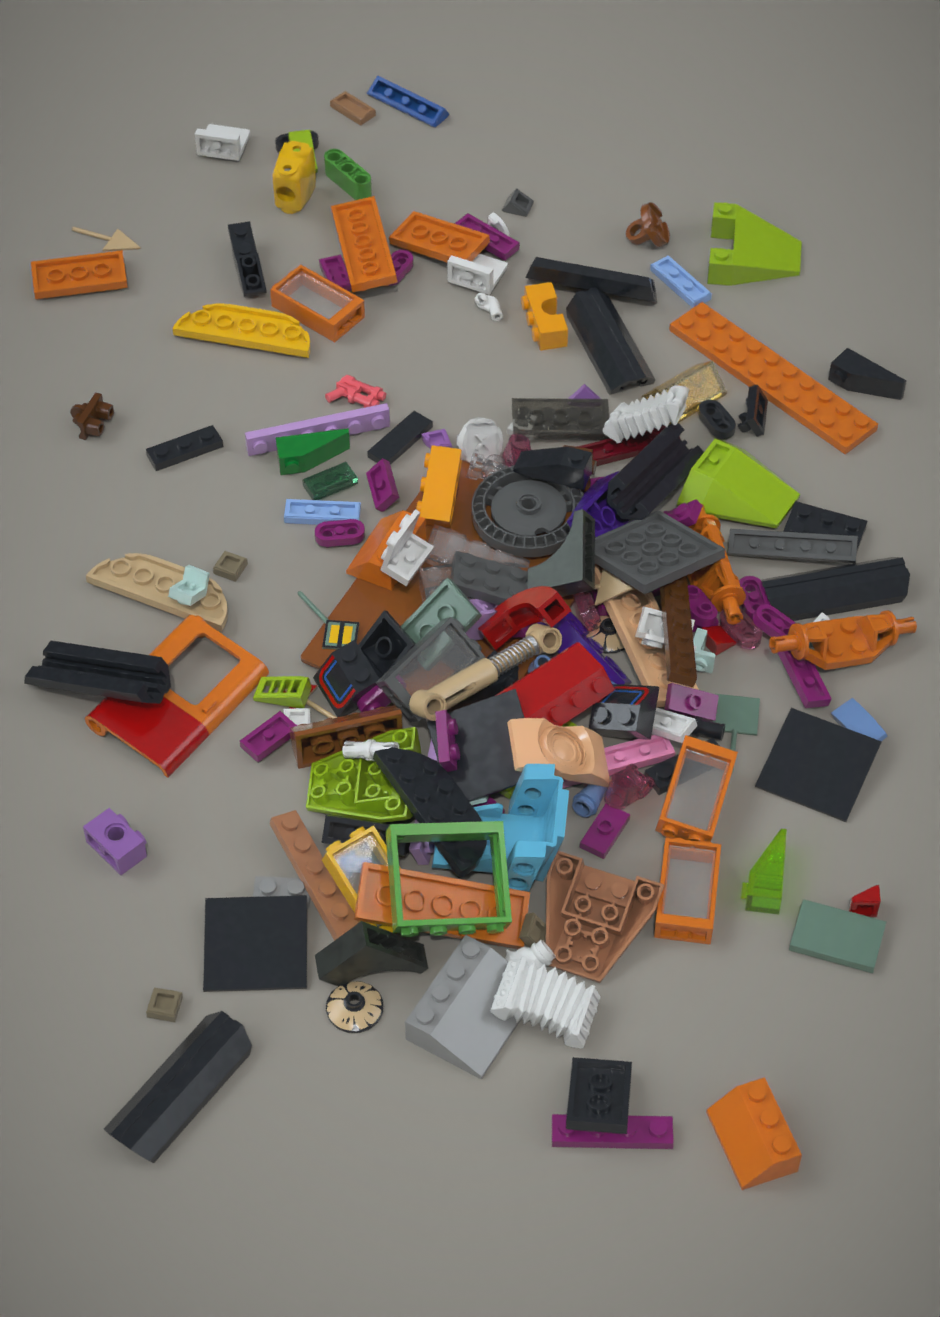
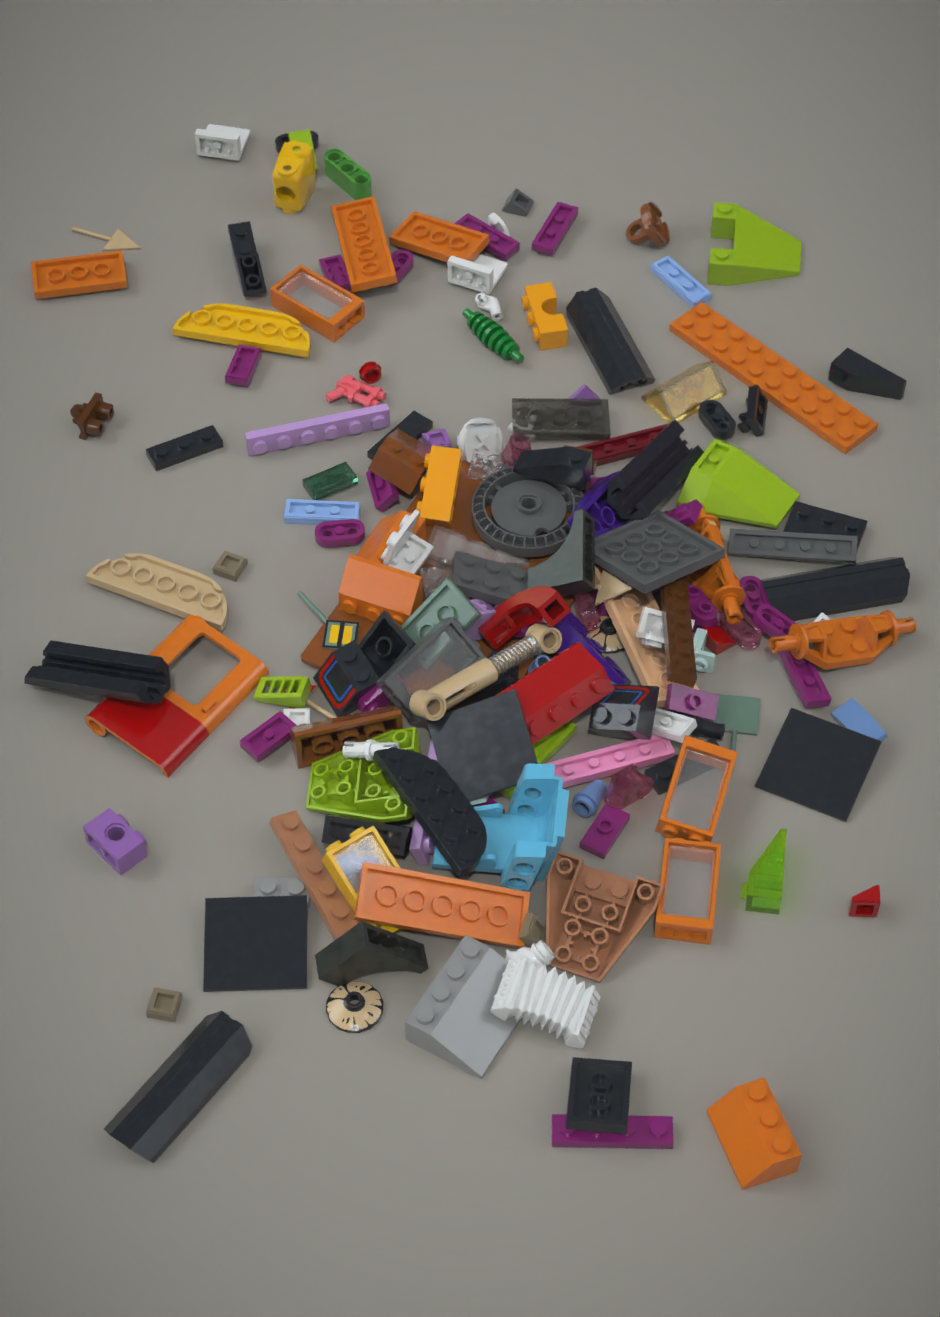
(192, 587): light aqua bracket -> none
(243, 365): none -> magenta plate
(309, 450): green slope -> none
(352, 108): medium nougat tile -> none
(370, 372): none -> red plate
(375, 587): none -> orange slope
(400, 461): none -> dark orange slope
(407, 102): blue slope -> none
(447, 749): magenta plate -> none
(450, 832): bright green window -> none
(493, 335): none -> green piece
(555, 228): none -> magenta plate
(573, 749): light nougat slope -> none
(591, 277): black piece -> none
(646, 414): white piece -> none
(837, 936): sand green tile -> none

